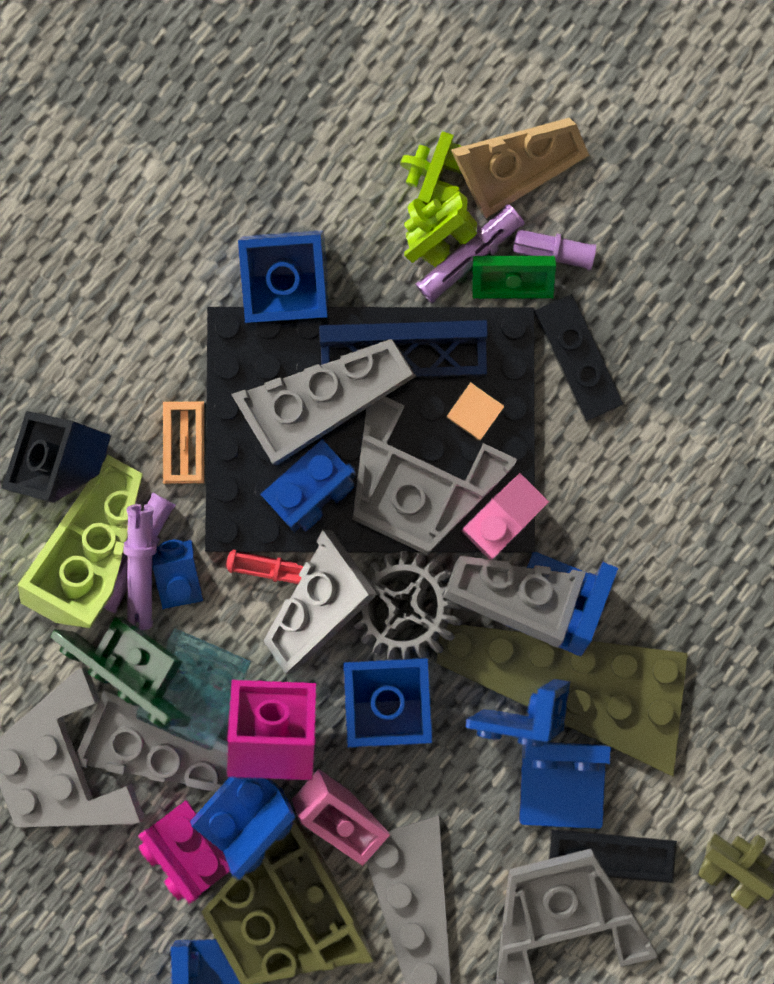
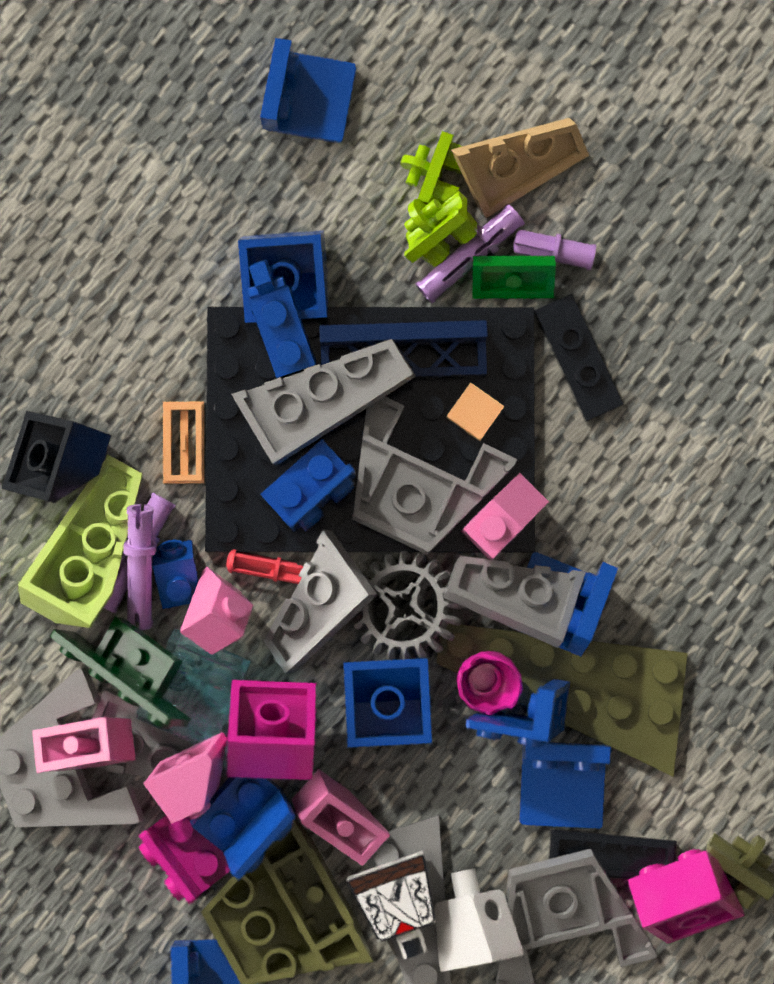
(84, 745): none -> bright pink slope
(188, 779): none -> bright pink slope
(216, 613): none -> bright pink slope
(279, 321): none -> blue hinge
(307, 94): none -> blue bracket
(396, 901): none -> torso
(474, 925): none -> white torso
(489, 682): none -> dark pink hair
(684, 896): none -> dark pink slope

